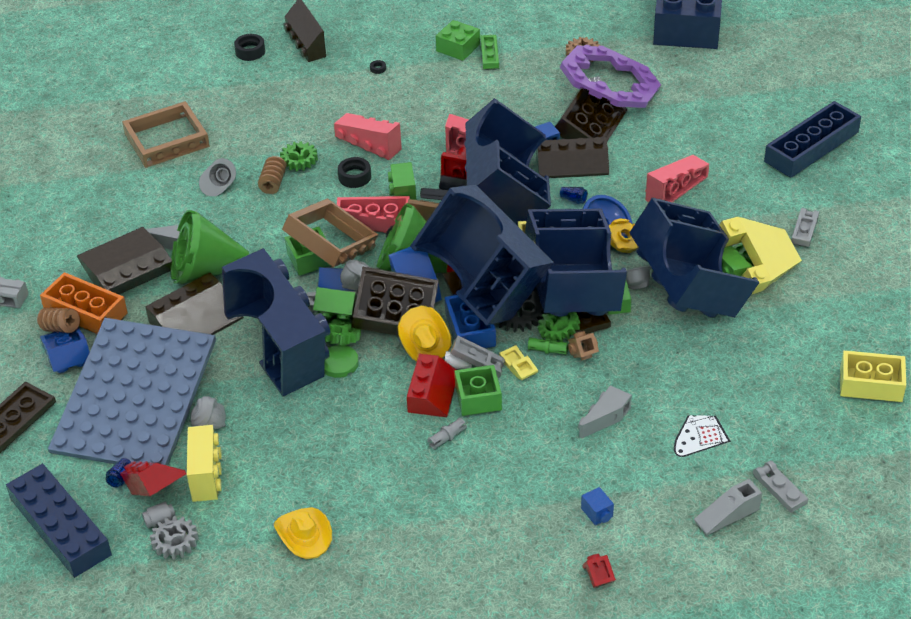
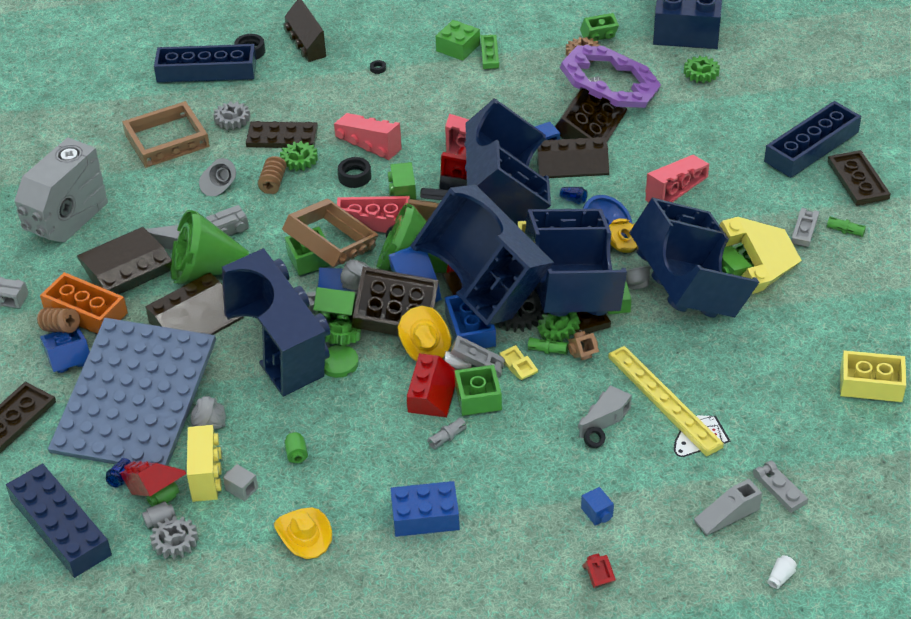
(61, 191): none -> light grey piece
(165, 494): none -> bright green brick
(205, 63): none -> dark blue brick
(230, 220): none -> light grey brick
(231, 115): none -> light grey gear
(240, 482): none -> light grey brick
(279, 134): none -> dark brown plate
(295, 447): none -> bright green brick
(425, 508): none -> blue brick
(599, 27): none -> bright green brick
(599, 432): none -> black piece
(666, 401): none -> light yellow tile
(701, 69): none -> bright green gear
(782, 571): none -> white cone
(846, 226): none -> bright green pin
(858, 177): none -> dark brown plate

